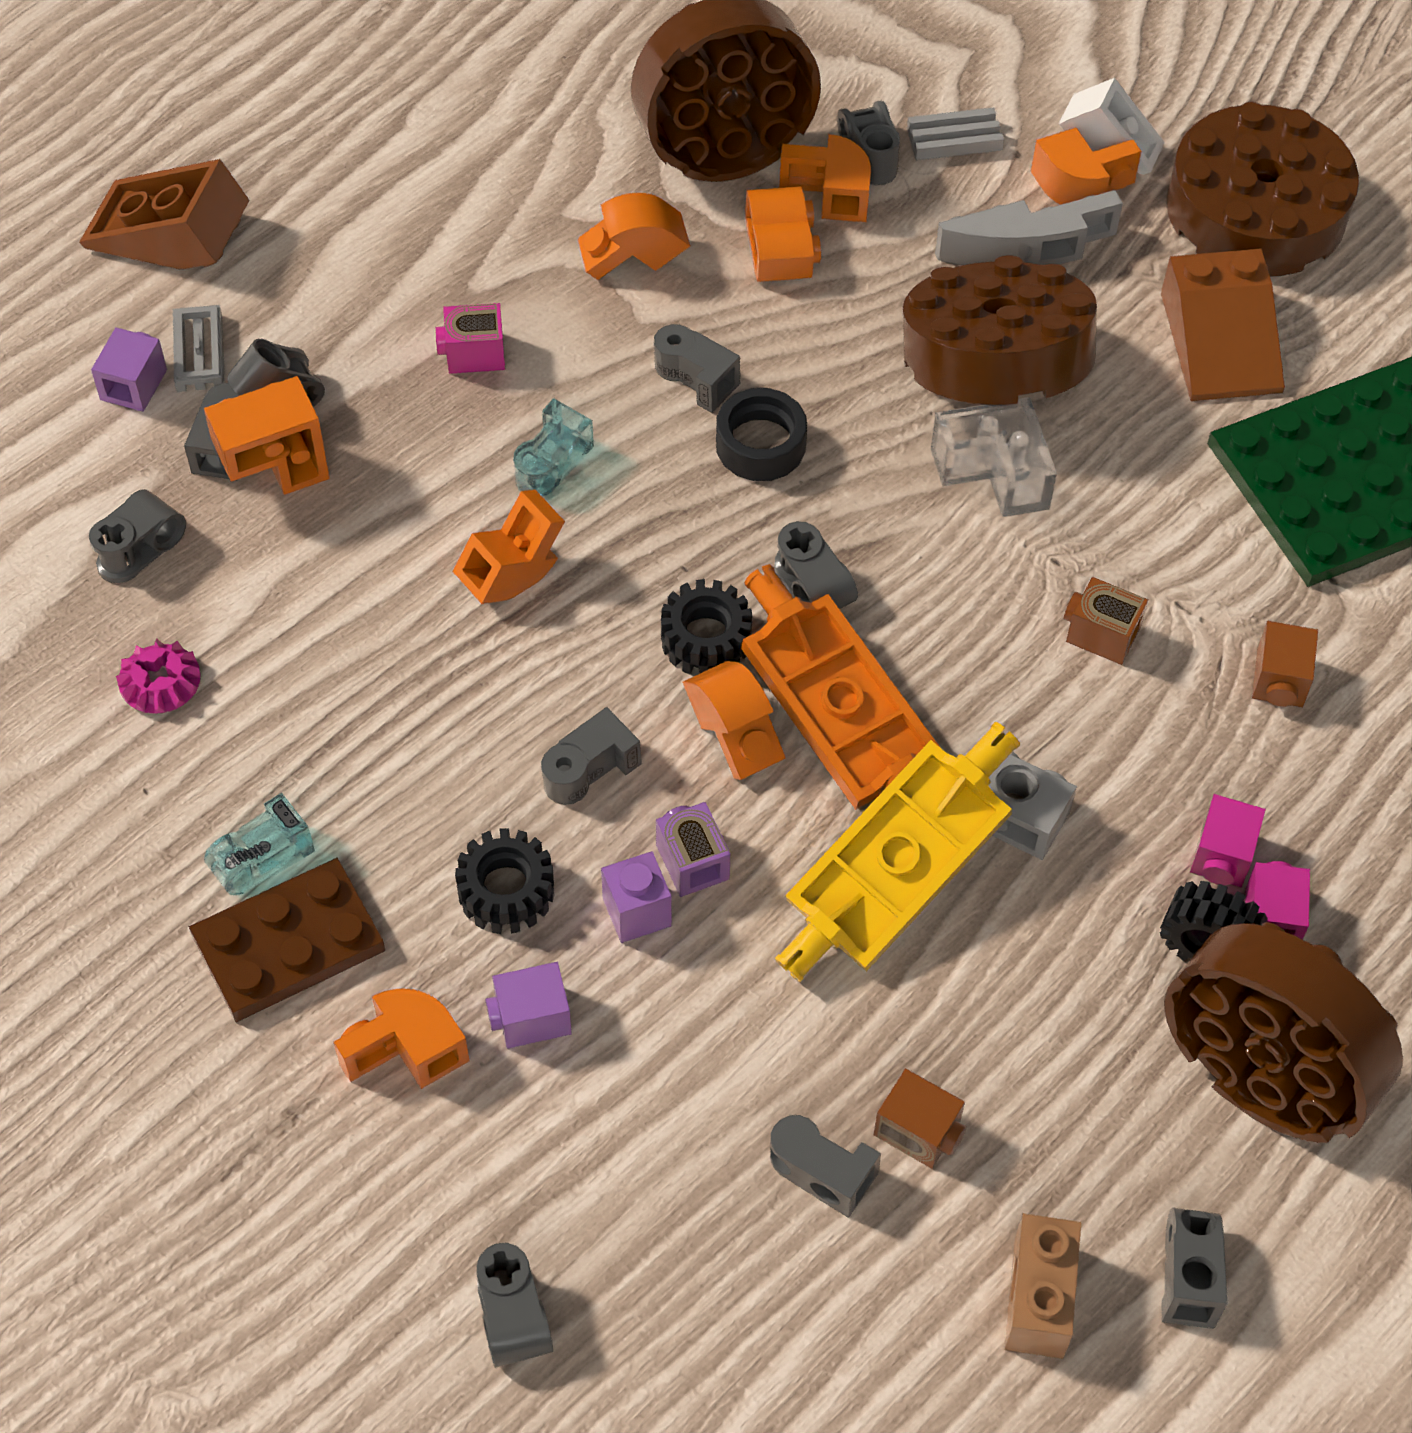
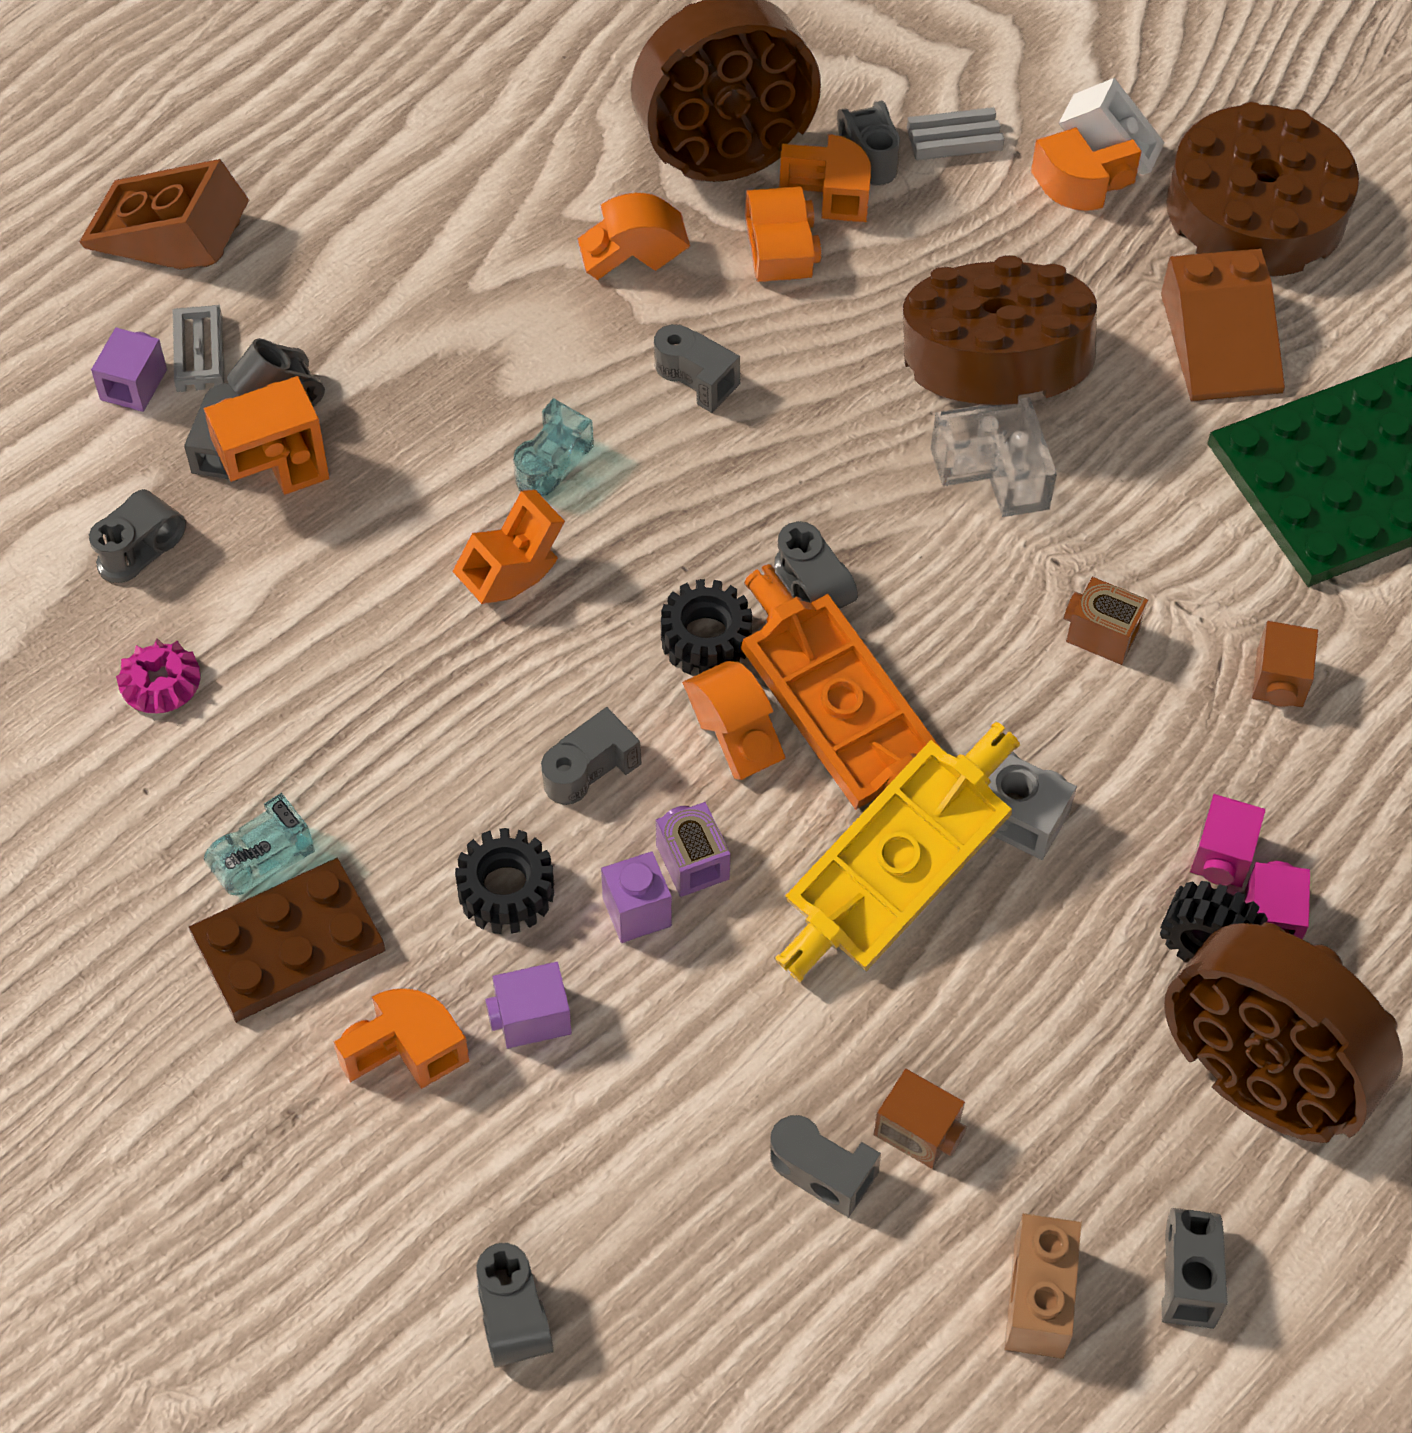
(472, 338): dark pink brick -> none
(761, 405): black tyre -> none
(1037, 237): light grey slope -> none

